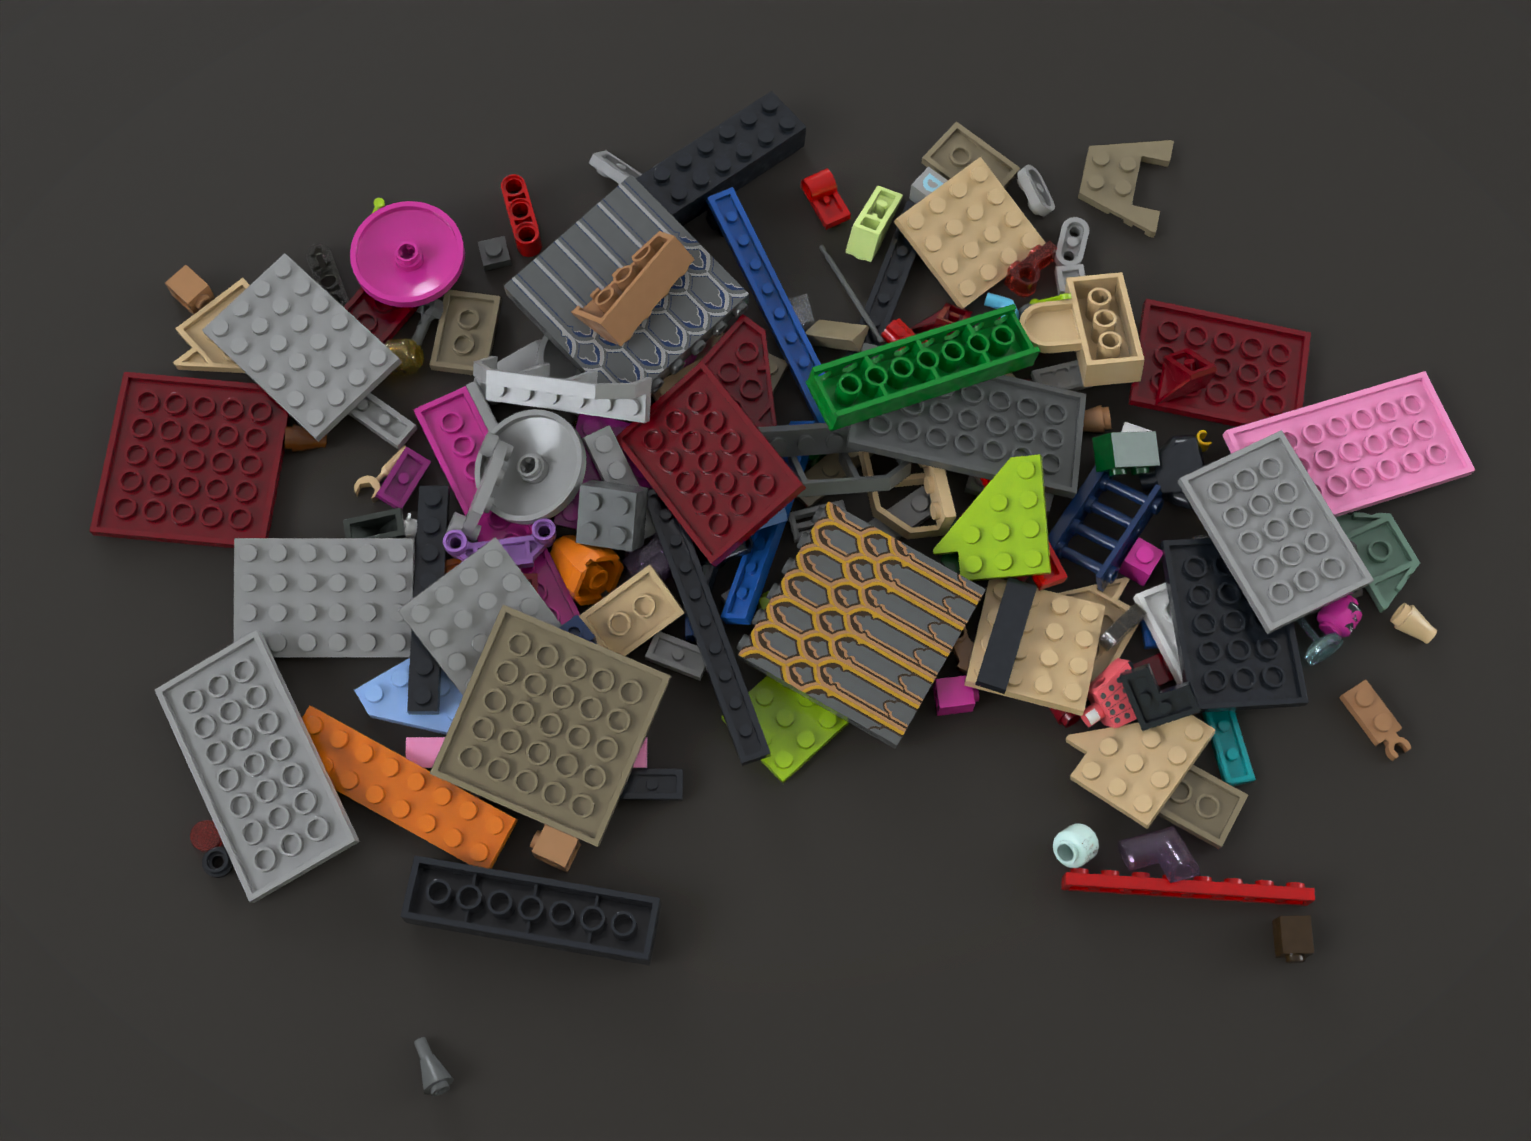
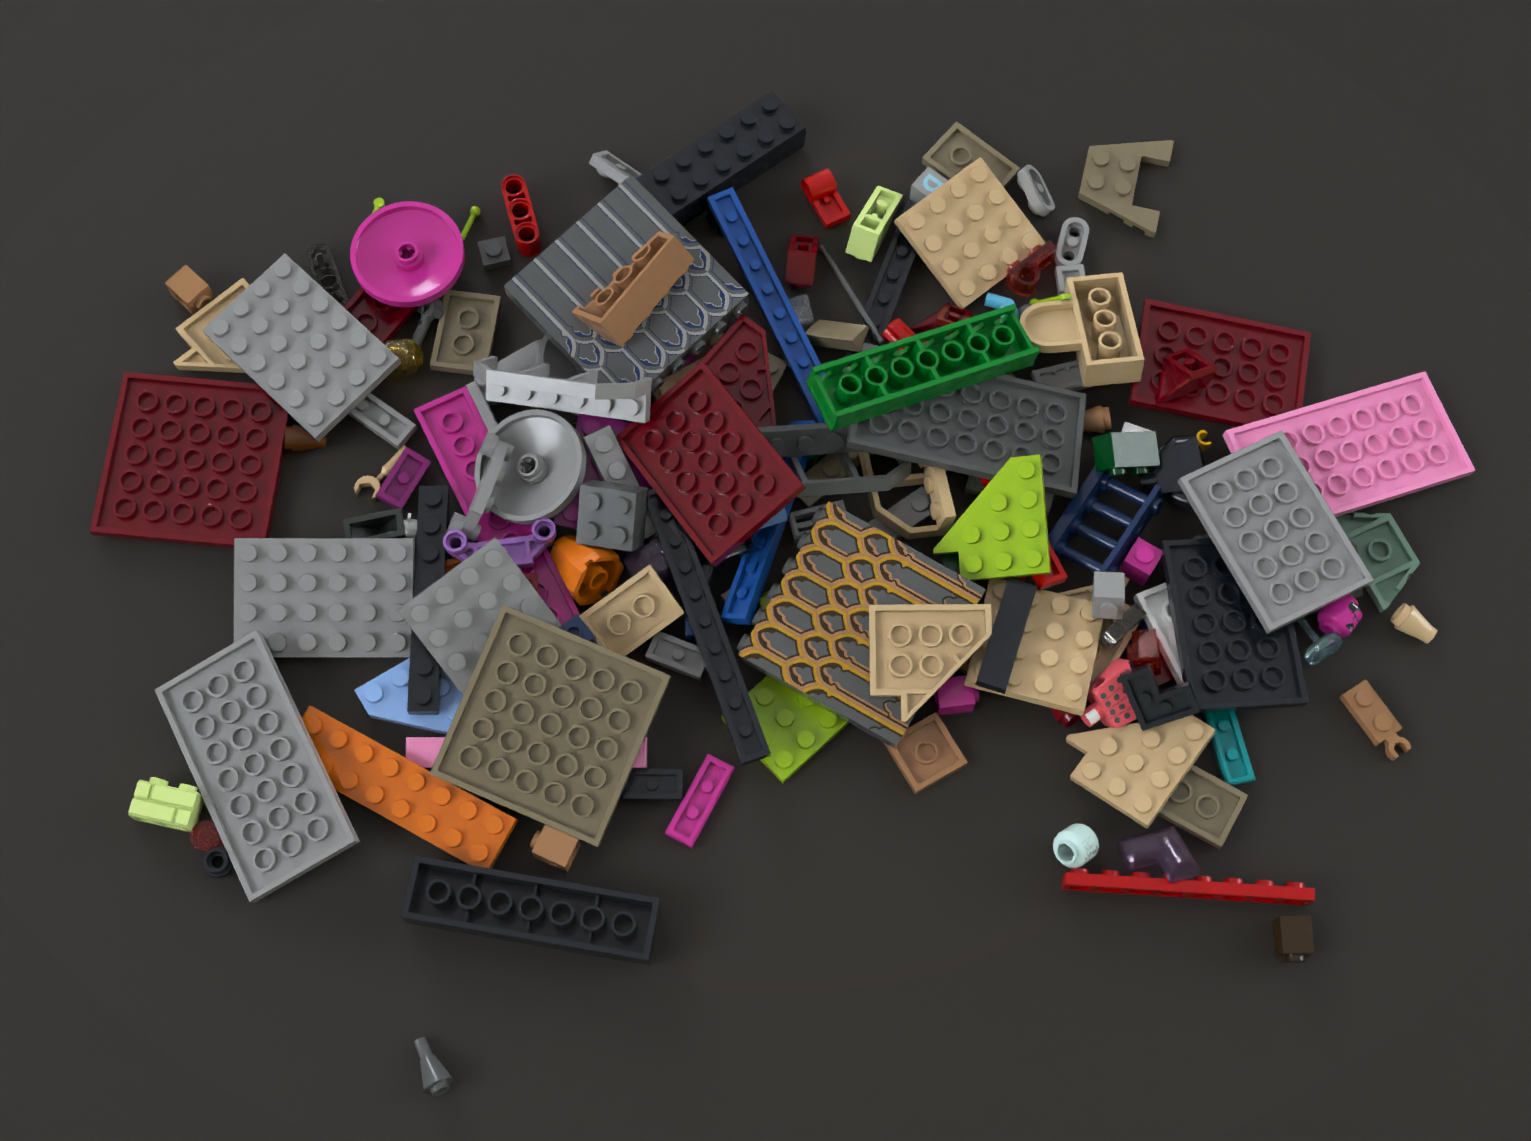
(166, 805): none -> yellowish green brick
(475, 212): none -> lime hinge
(699, 801): none -> dark pink tile
(801, 260): none -> dark red slope
(921, 648): none -> tan wing
(927, 753): none -> medium nougat tile
(1108, 595): none -> light grey brick
(1145, 650): none -> clear red brick

